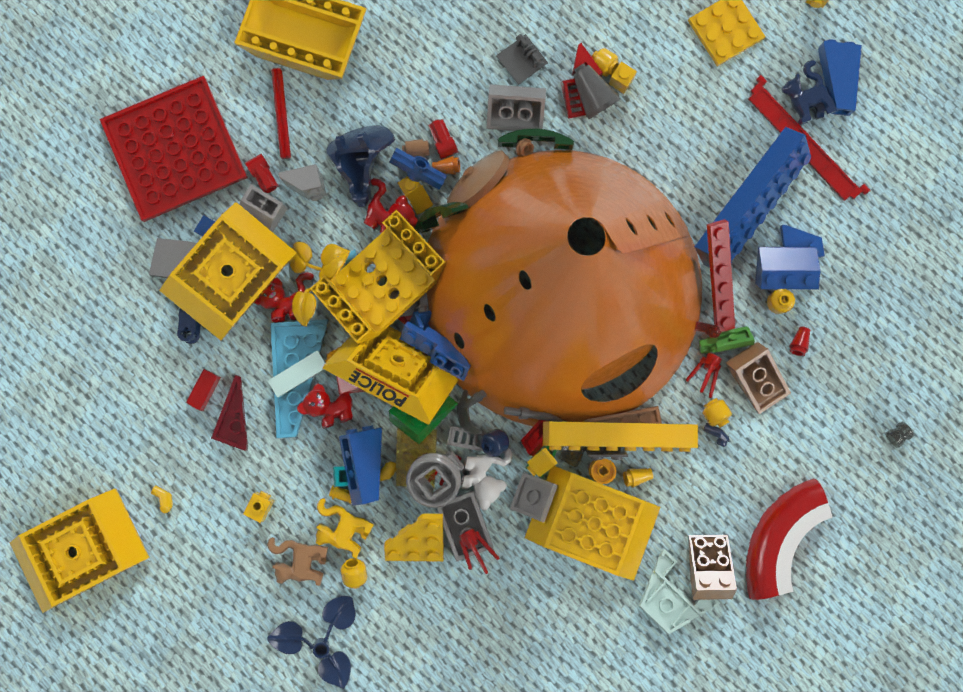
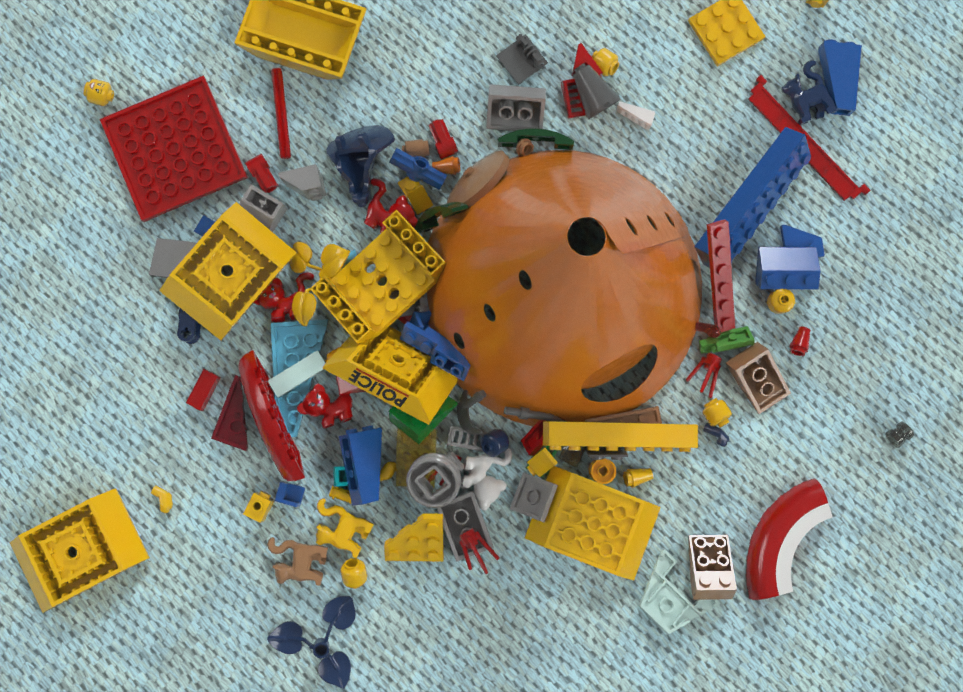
(98, 92): none -> yellow head
(269, 418): none -> red brick
(290, 494): none -> blue panel
(622, 77): yellow brick -> none
(639, 115): none -> white slope

